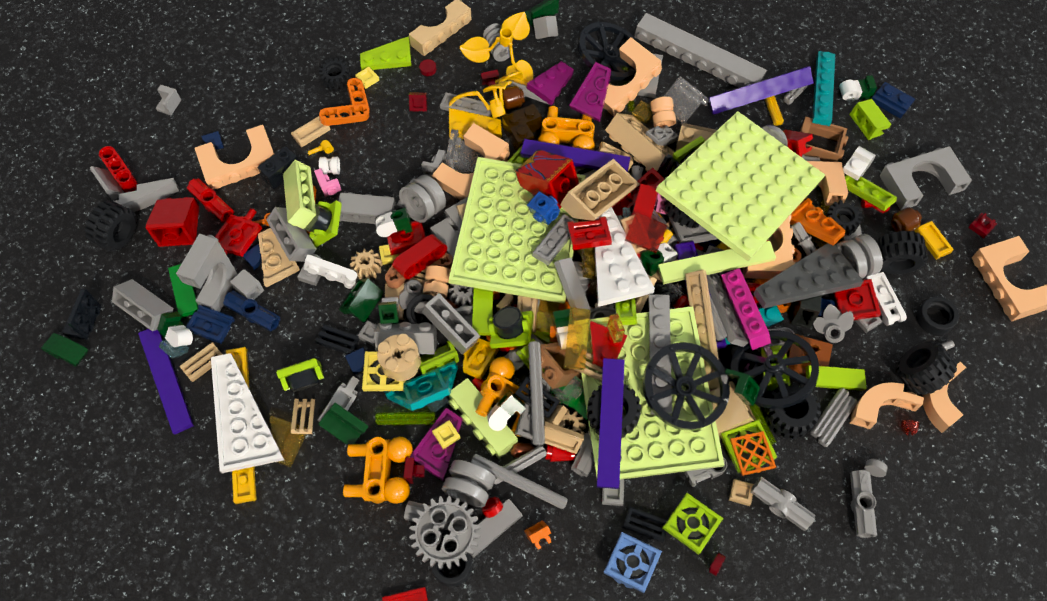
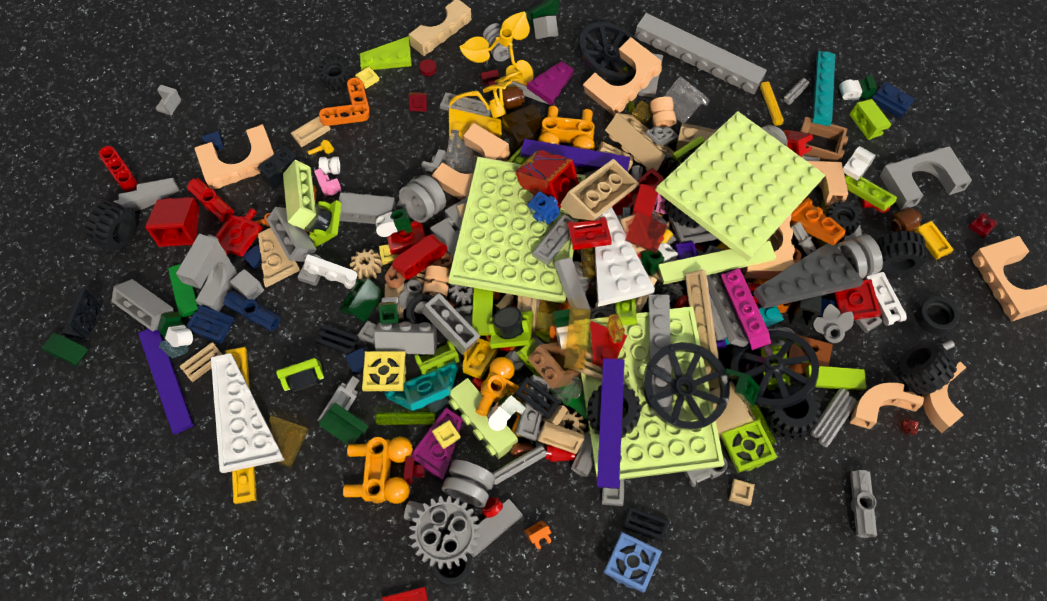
(107, 182): light grey slope -> none
(304, 404): tan tile -> none
(391, 350): tan brick -> none
(520, 482): light grey axle -> none
(536, 393): light grey axle -> none
(592, 93): magenta wing -> none
(691, 524): lime piece -> none
(717, 564): dark red tile -> none
(748, 462): orange window -> none
(761, 90): tile -> none
(783, 503): light grey piece -> none
(876, 467): light grey tile -> none

